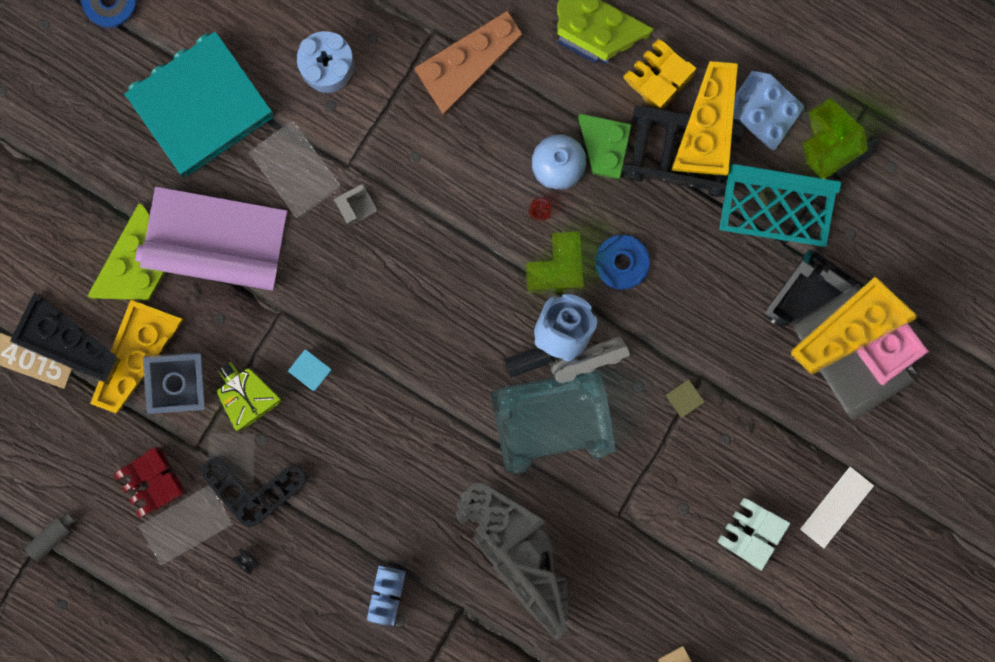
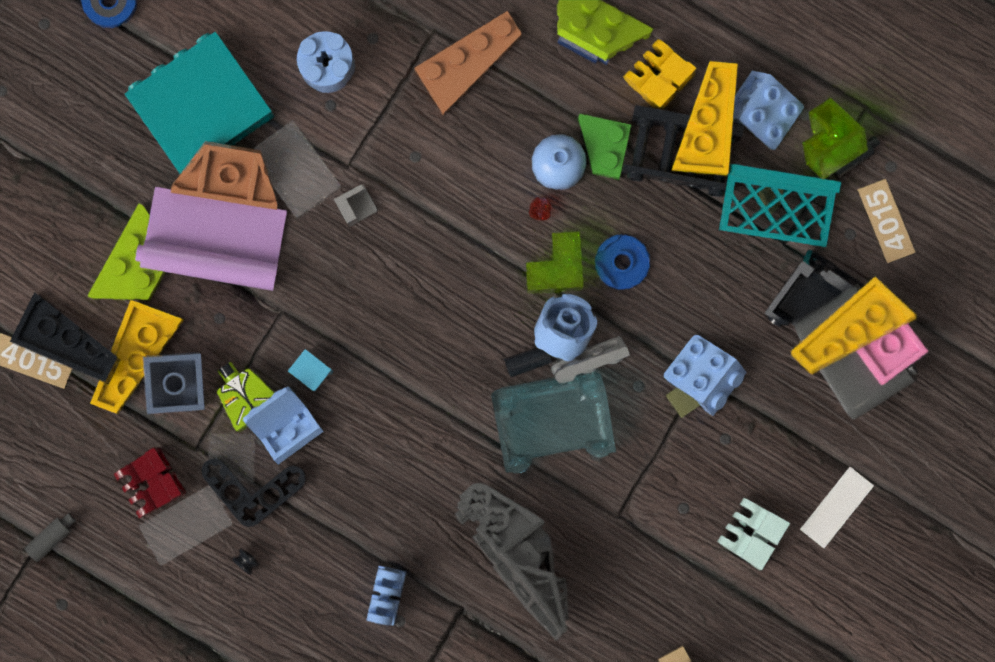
(227, 175): none -> nougat wing
(283, 424): none -> light blue bracket
(705, 373): none -> light blue bracket
(886, 221): none -> tan sticker

